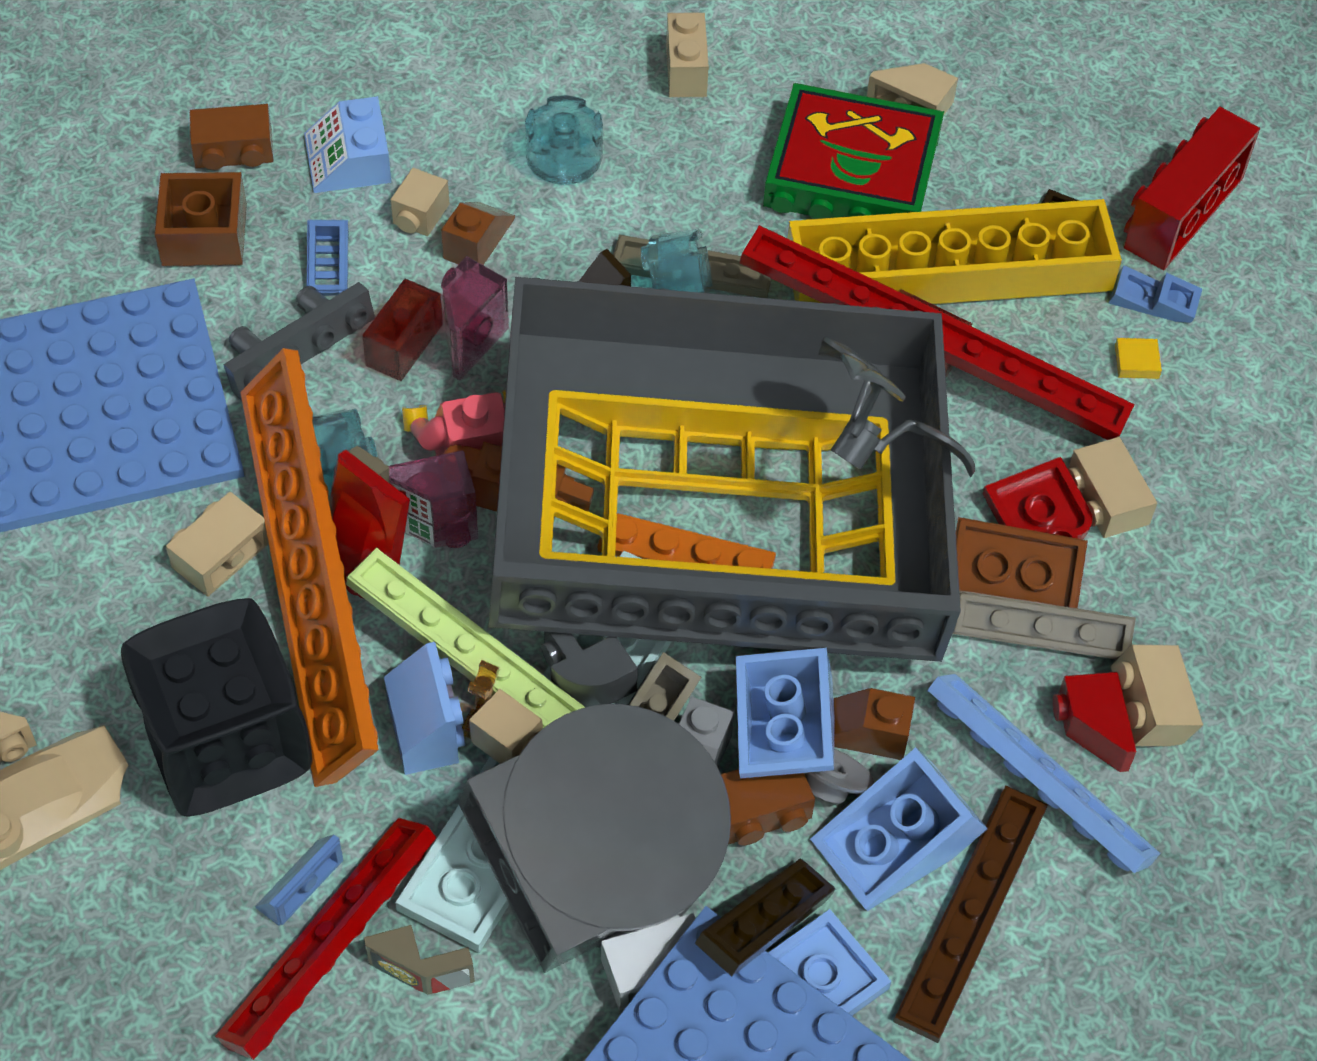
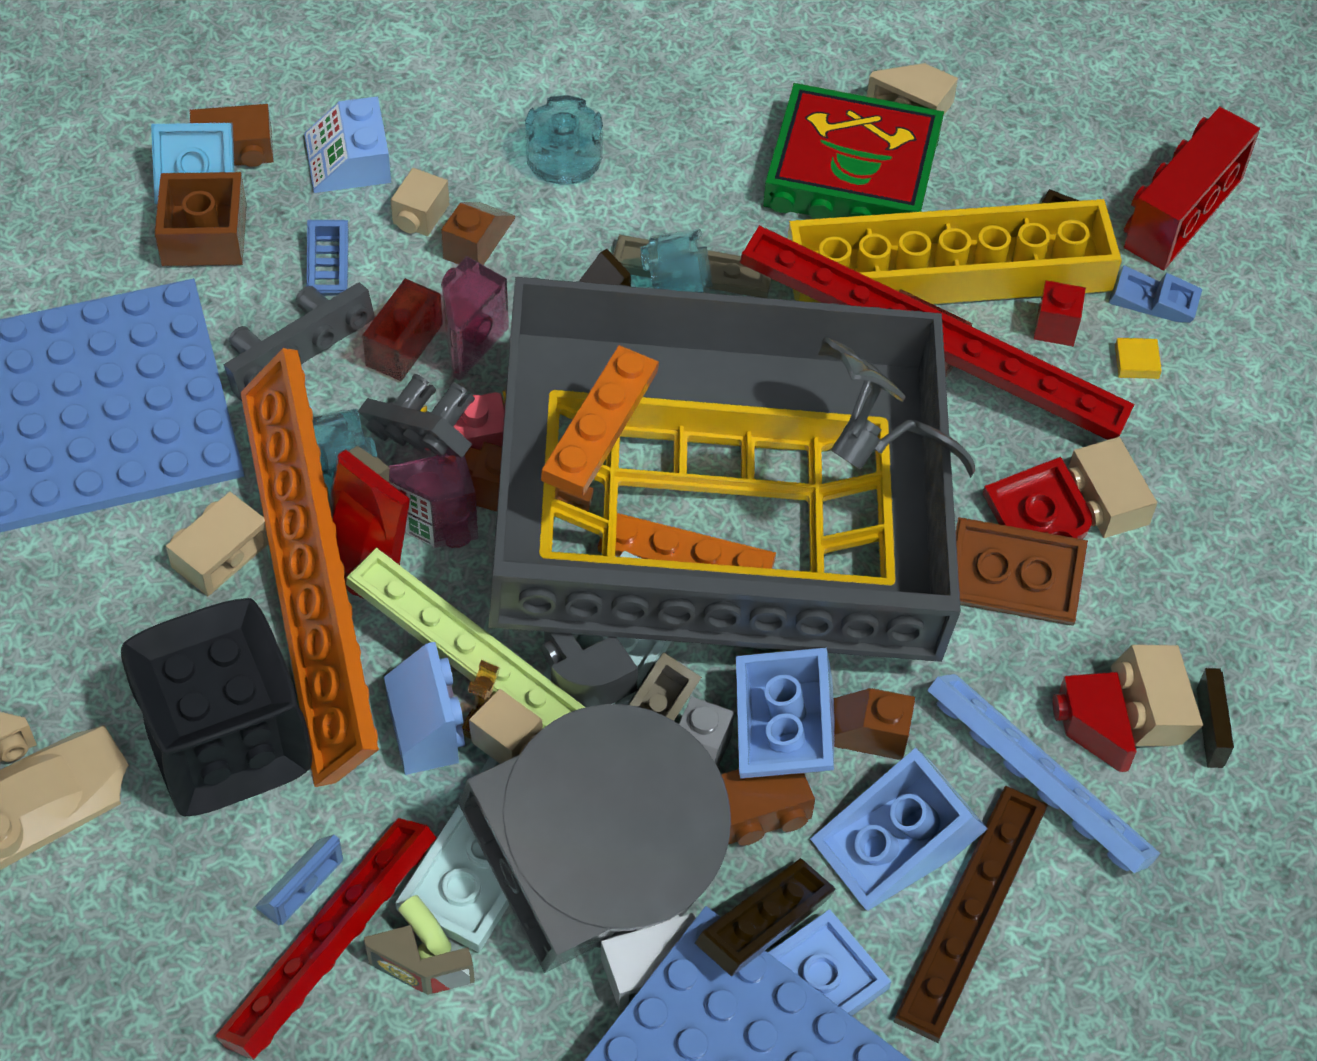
(191, 149): none -> medium azure tile
(407, 424): none -> dark grey plate
(426, 928): none -> yellowish green arm
(599, 421): none -> orange plate
(687, 55): tan brick -> none
(846, 778): light grey piece -> none
(1044, 625): dark tan tile -> none
(1059, 313): none -> red brick
(1215, 718): none -> dark brown tile

